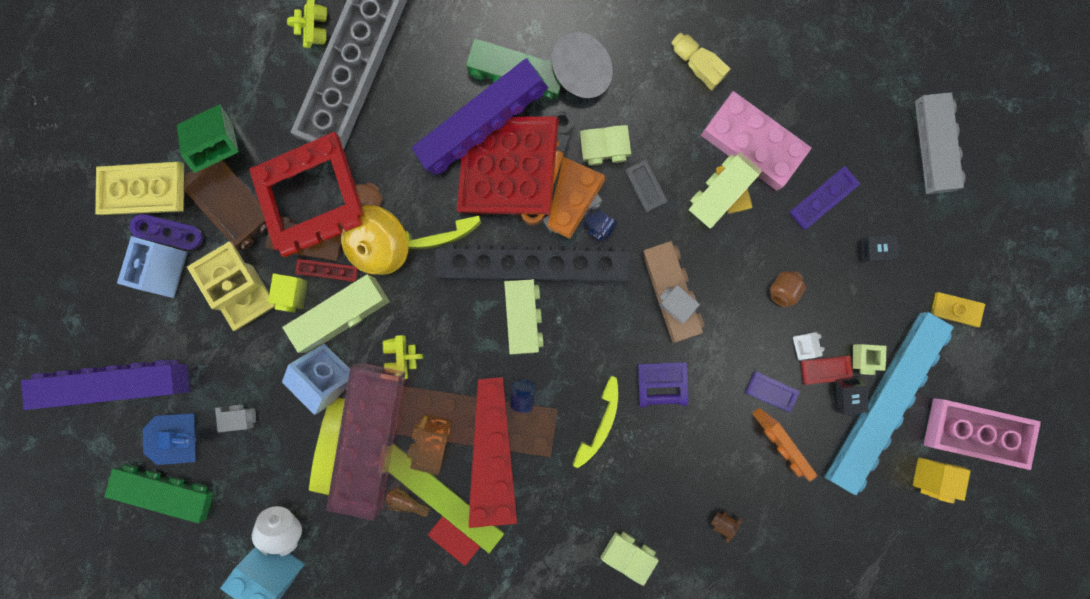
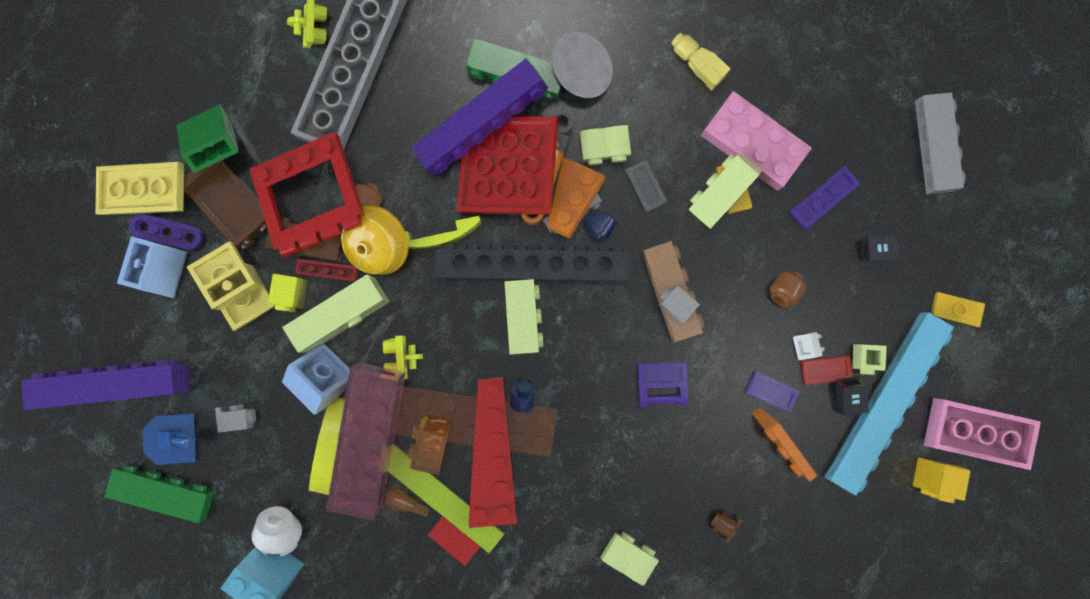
(587, 451): neon yellow slope -> none

